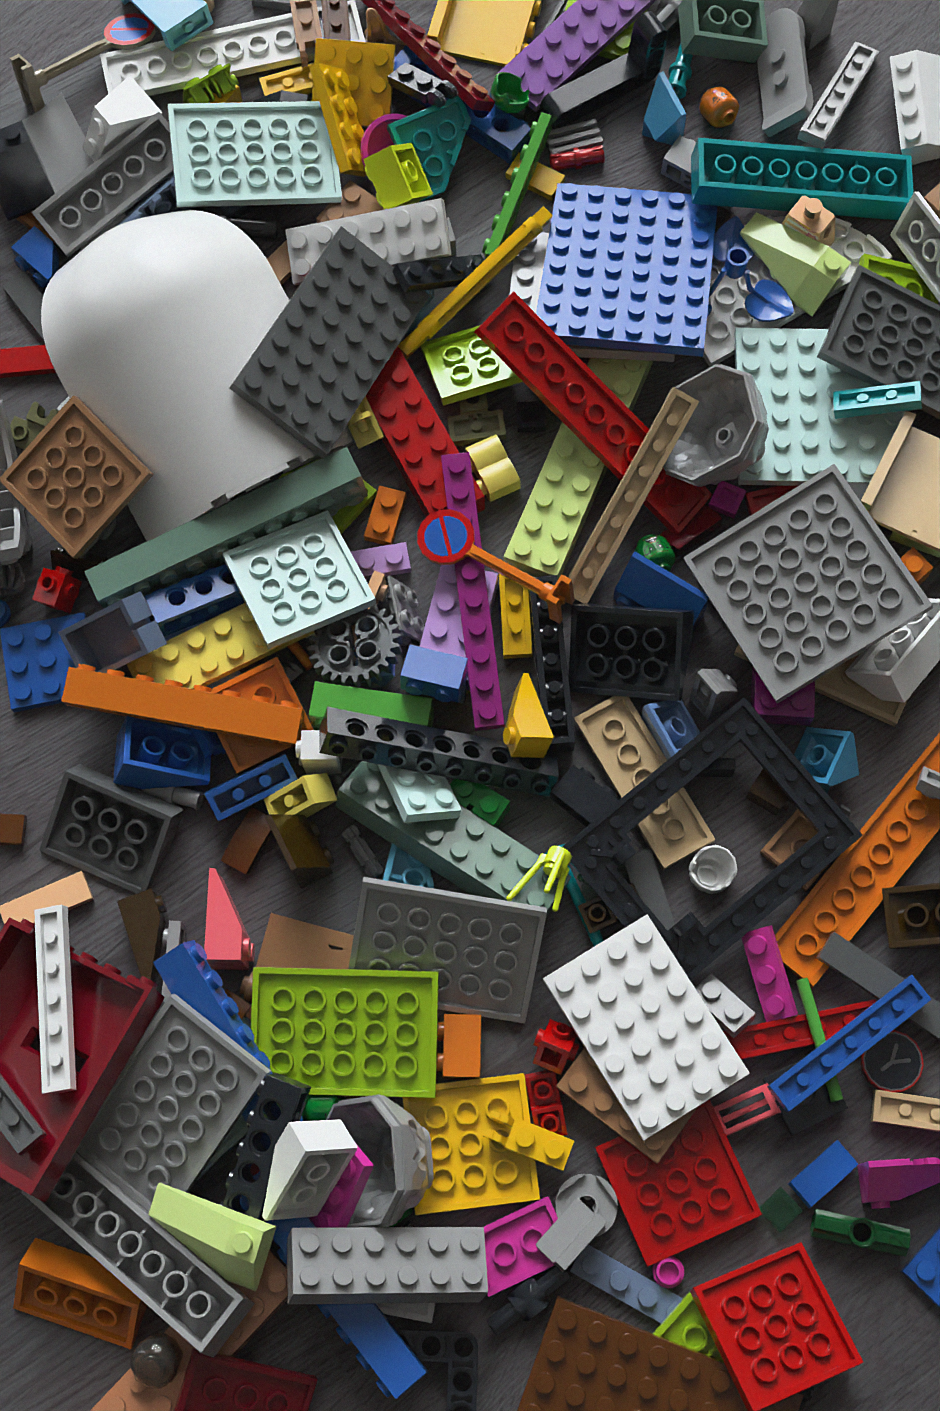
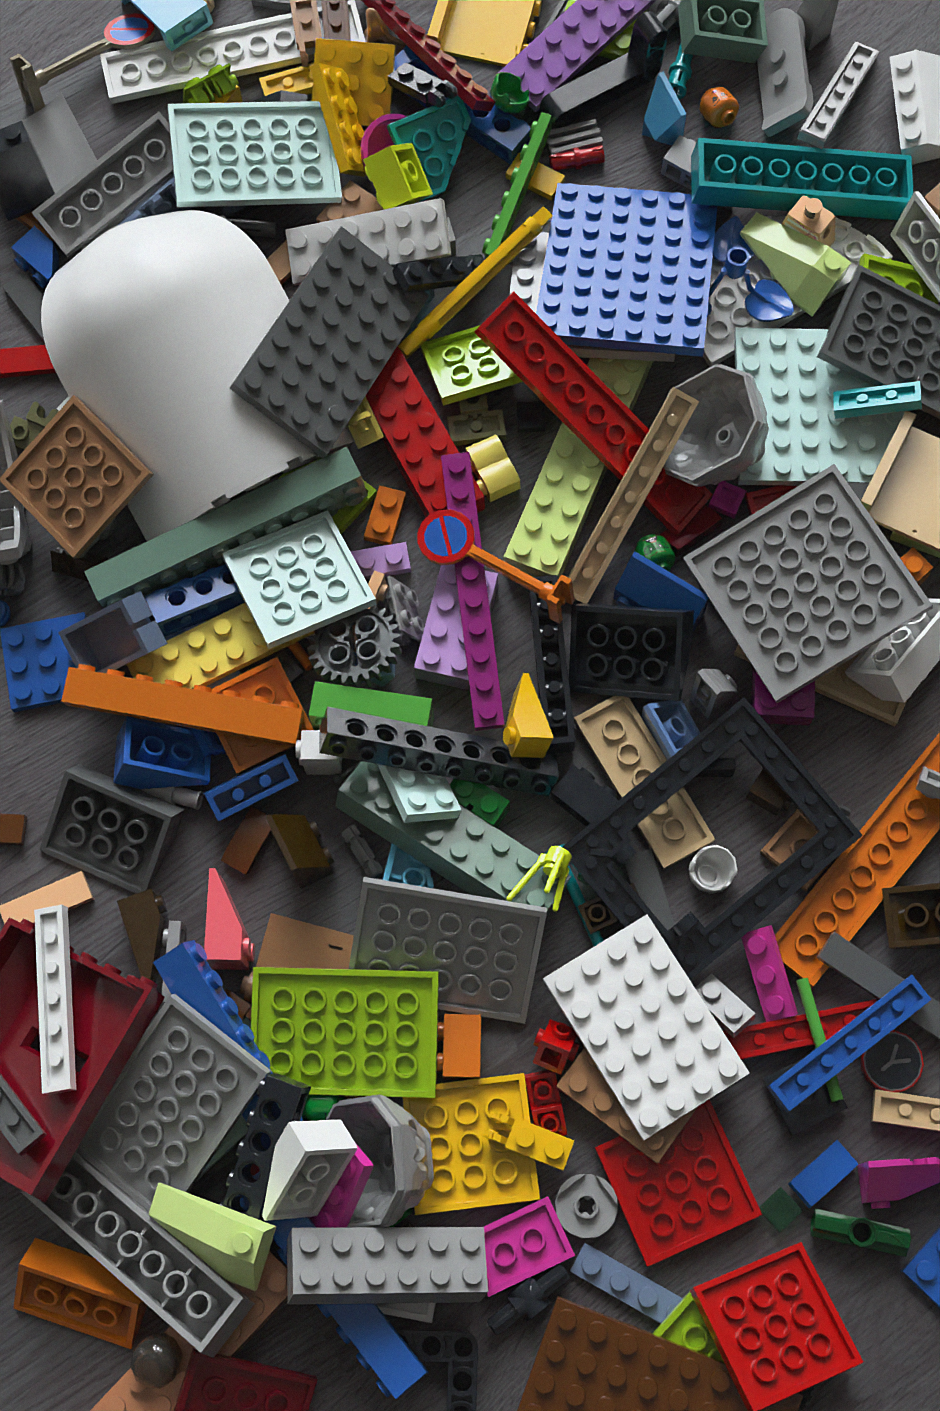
(57, 589): red brick -> none
(117, 117): white slope -> none
(302, 796): light yellow brick -> none
(434, 674): slope -> none
(515, 619): yellow plate -> none
(570, 1234): light grey panel -> none
(668, 1272): dark pink plate -> none
(769, 1099): coral tile -> none
(828, 755): dark azure slope -> none

